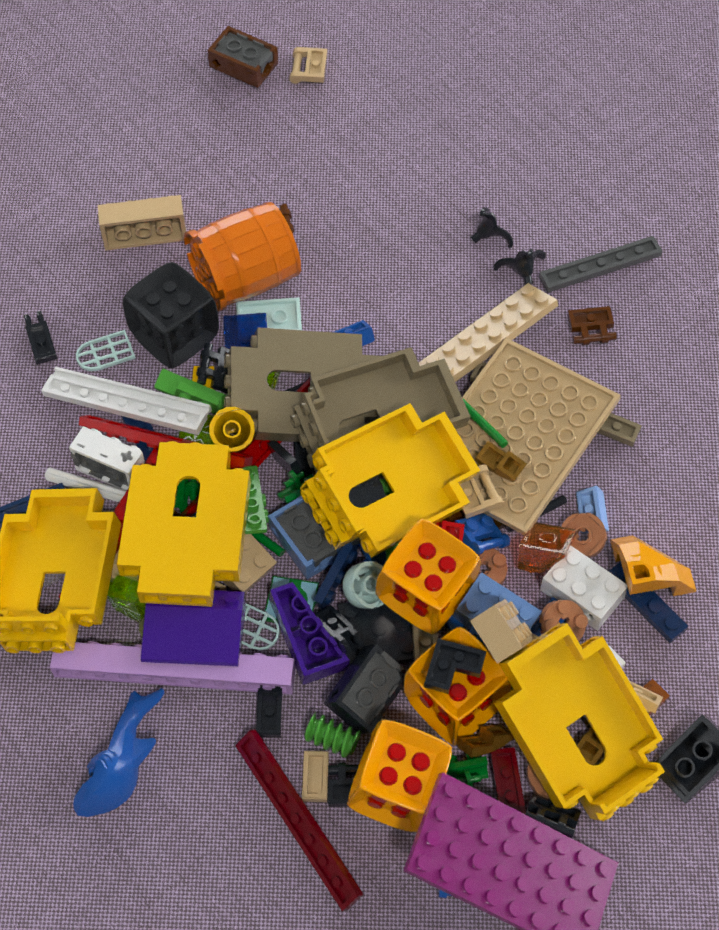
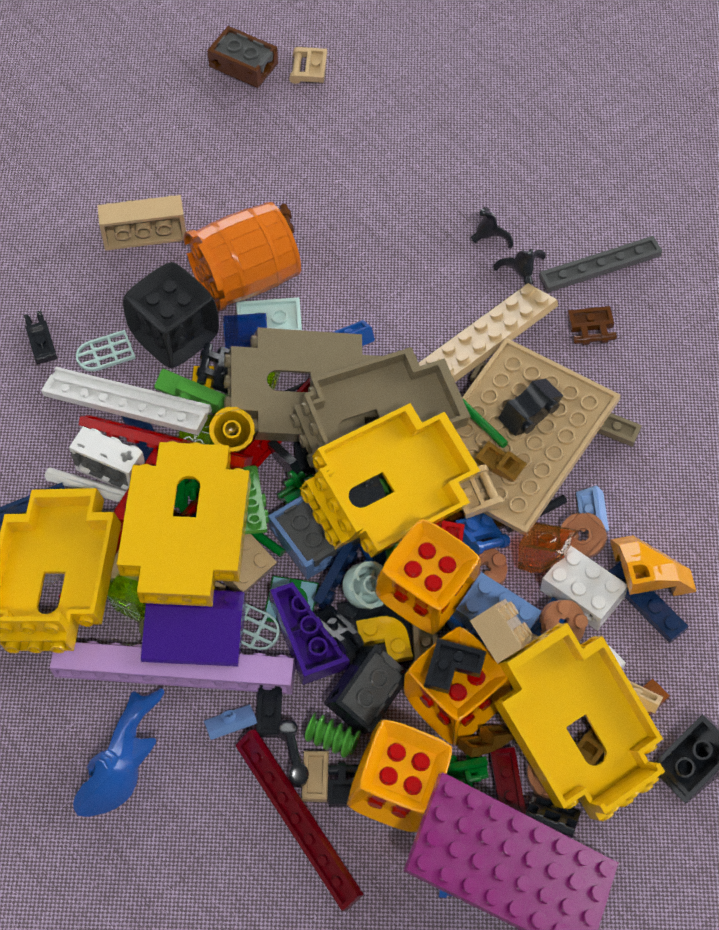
(230, 722): none -> medium blue plate
(298, 772): none -> black bar
(386, 630): none -> yellow plate
(530, 407): none -> black brick

